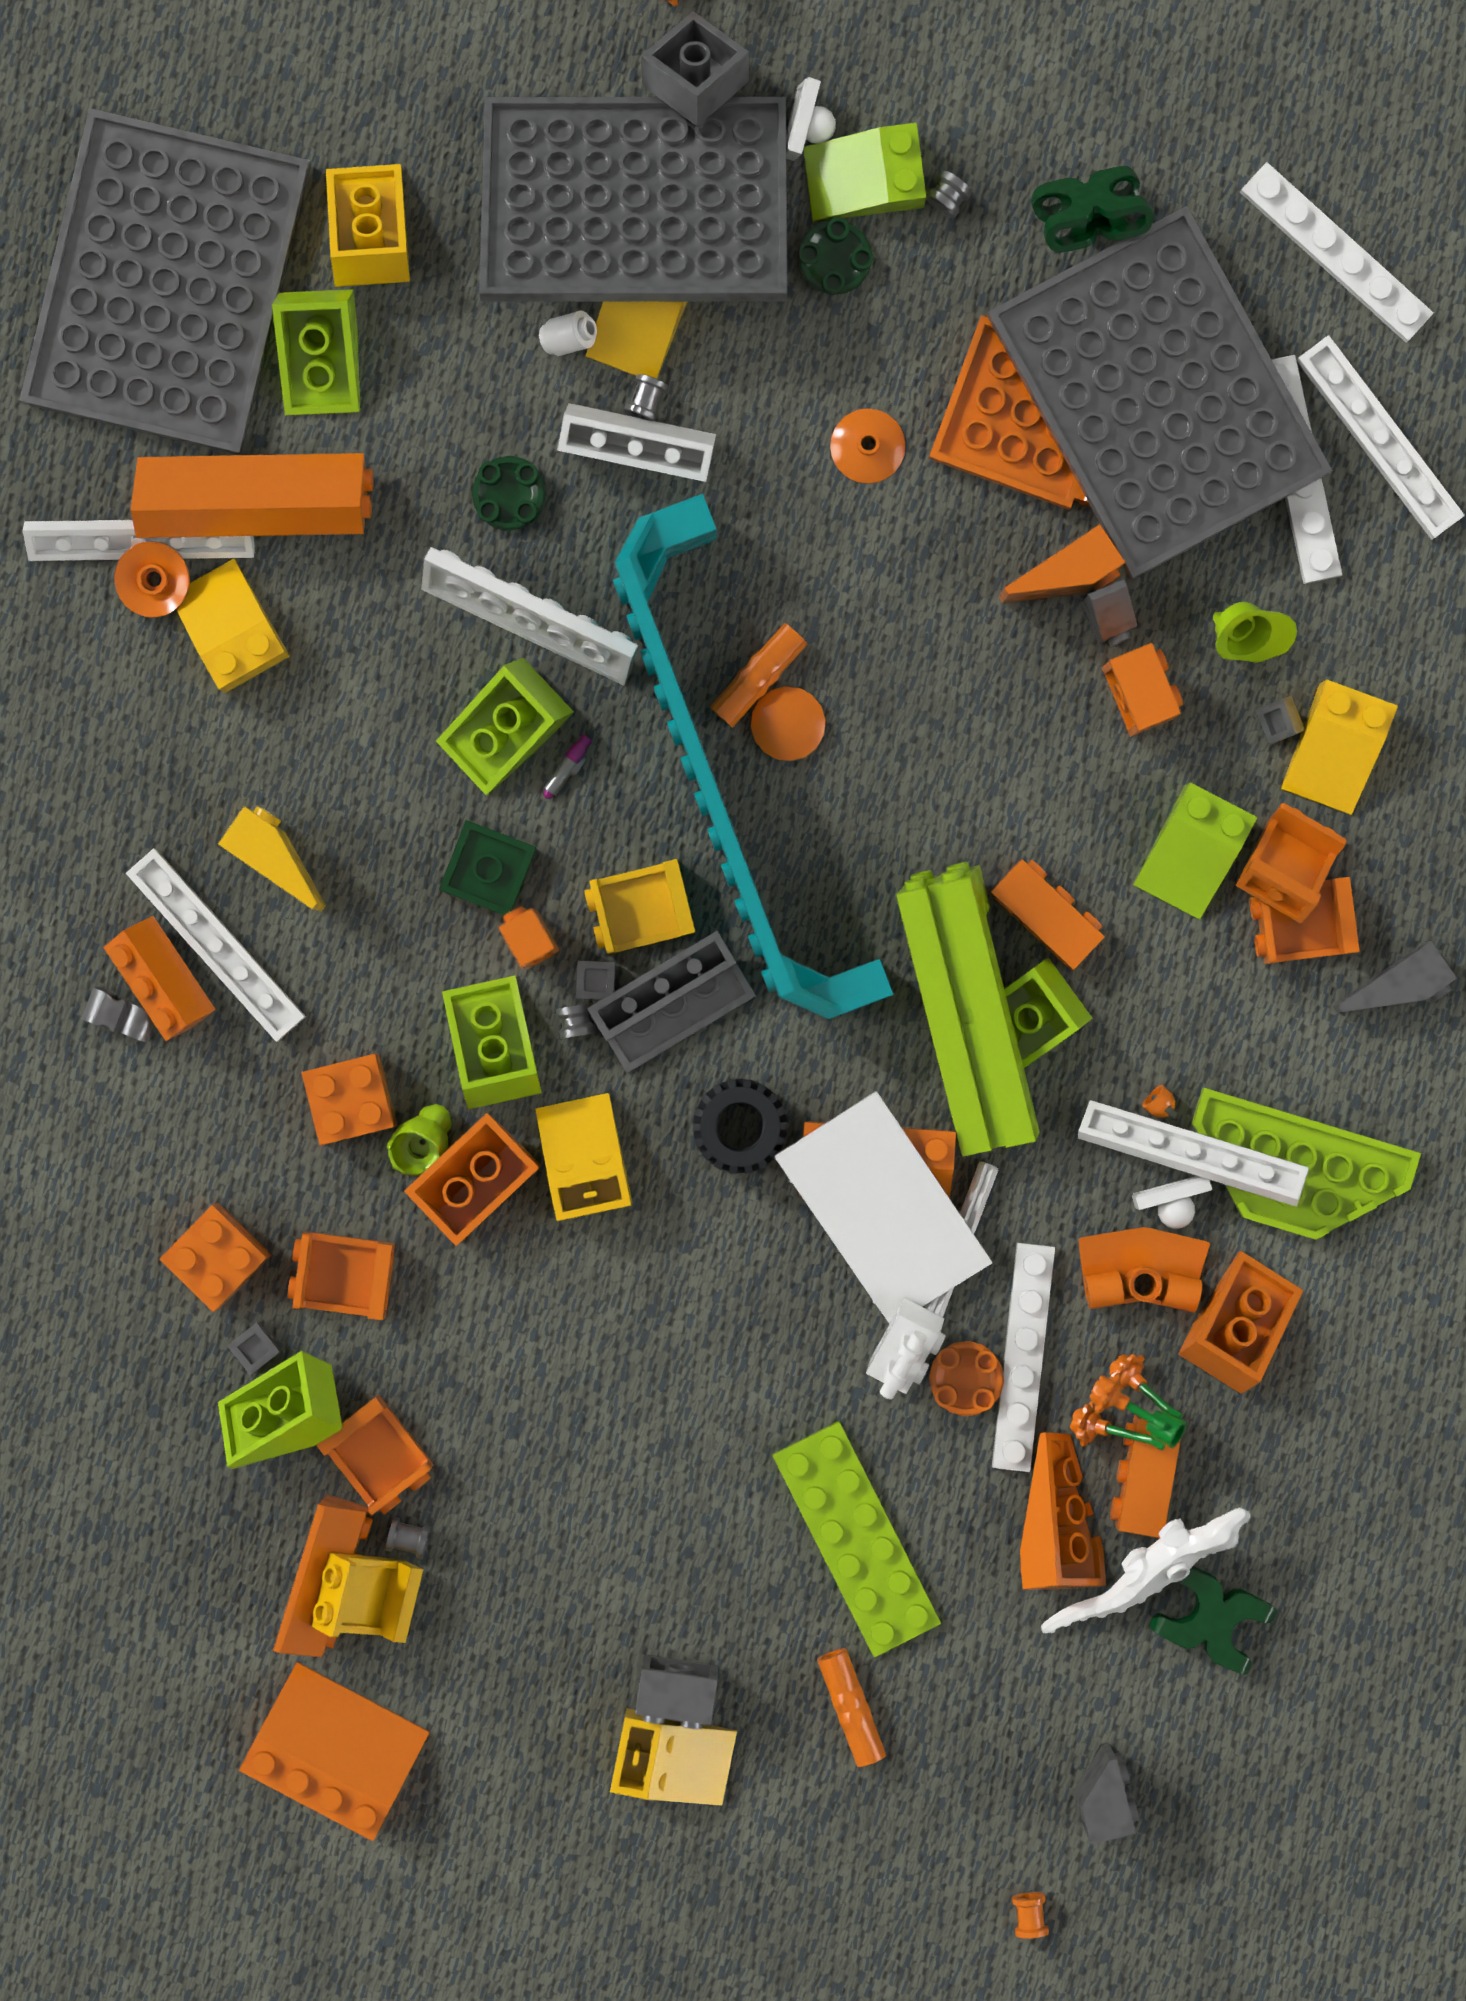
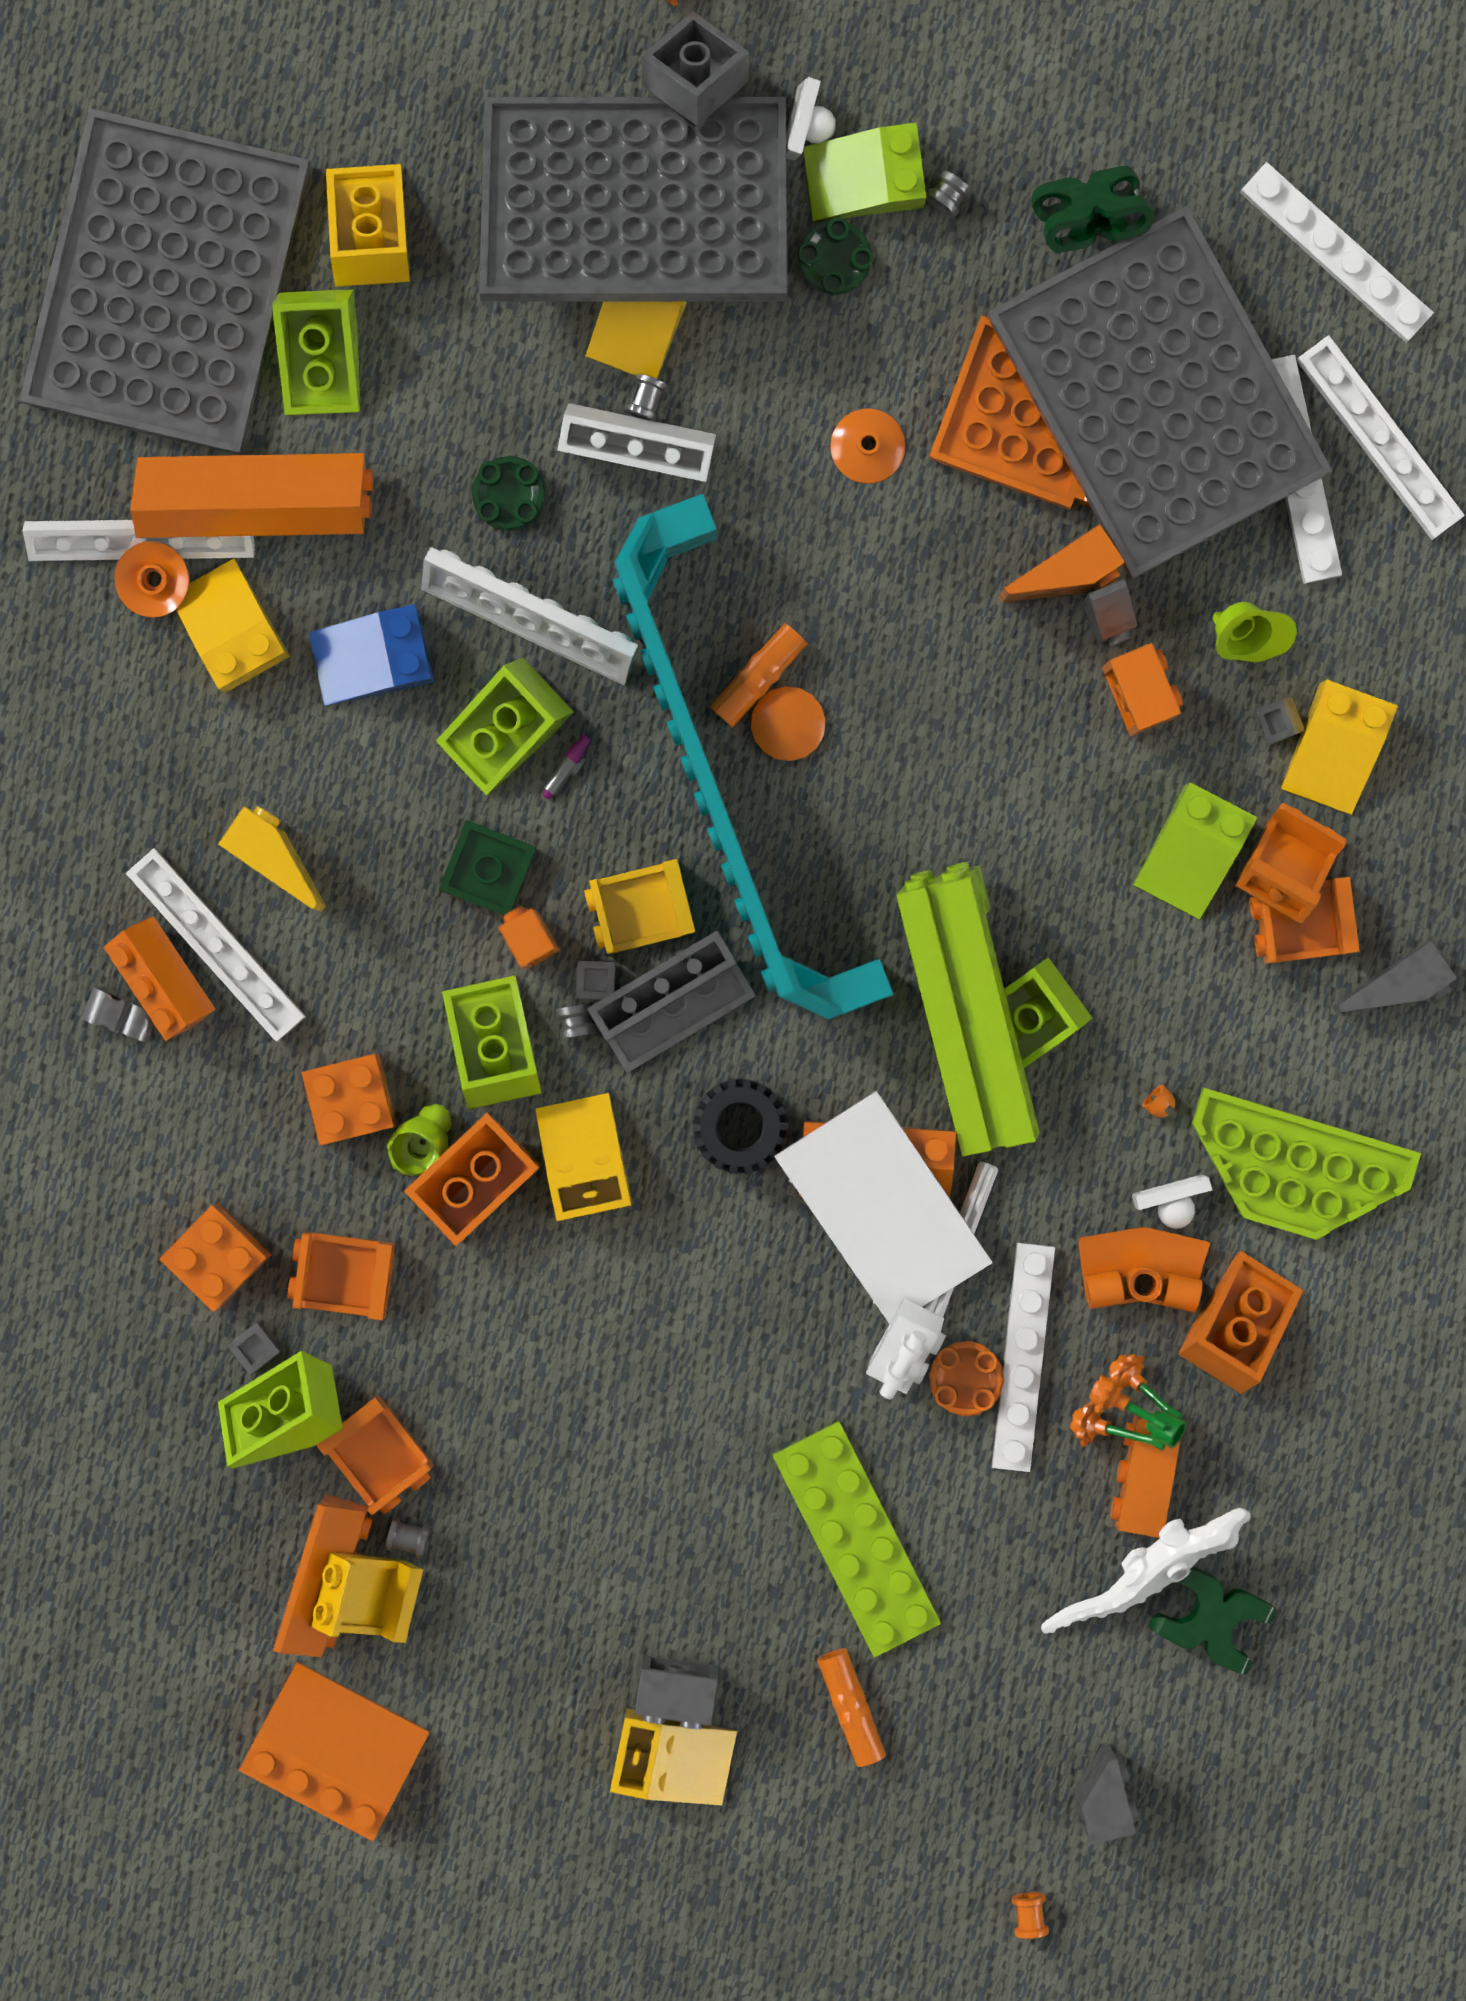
(371, 655): none -> slope
(568, 333): white brick -> none
(1048, 913): orange brick -> none
(1056, 1537): orange wedge -> none
(1193, 1153): white plate -> none

